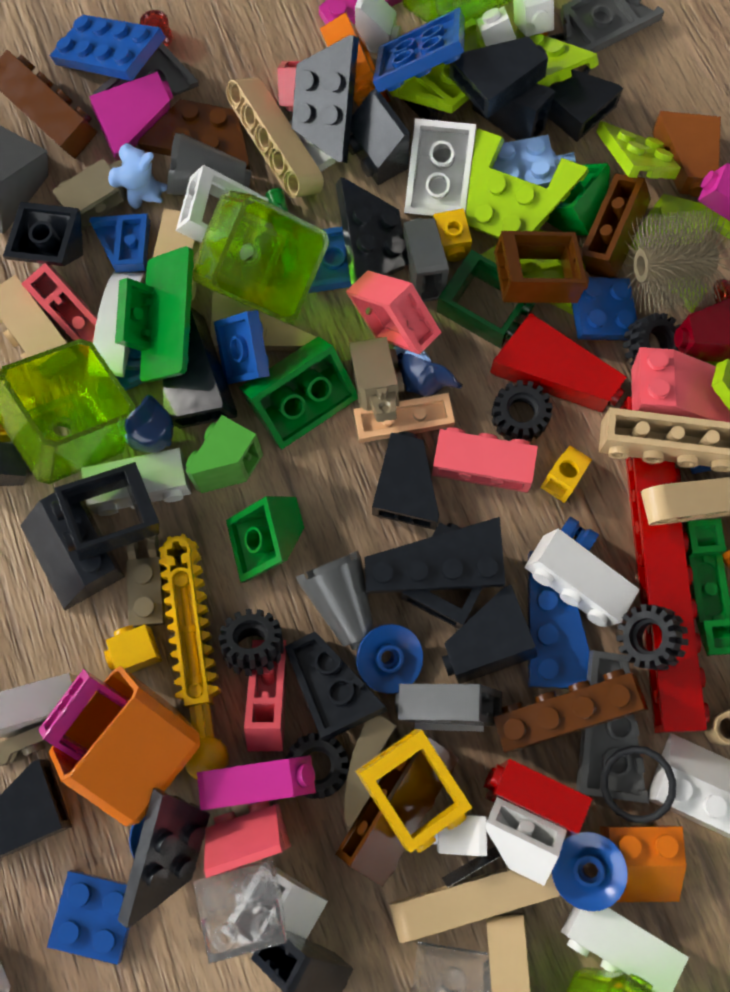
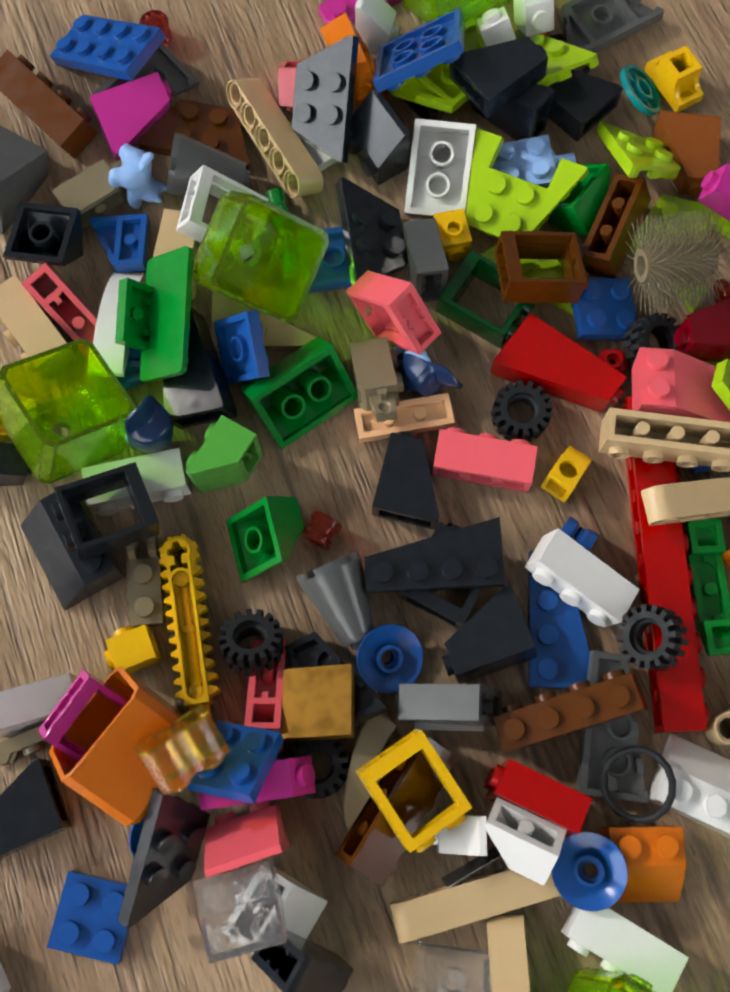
(183, 750): none -> clear yellow brick
(243, 767): none -> blue plate
(318, 703): none -> pearl gold tile
(321, 530): none -> clear red wheel
(615, 355): none -> red plate
(640, 89): none -> teal wheel
(677, 77): none -> yellow brick

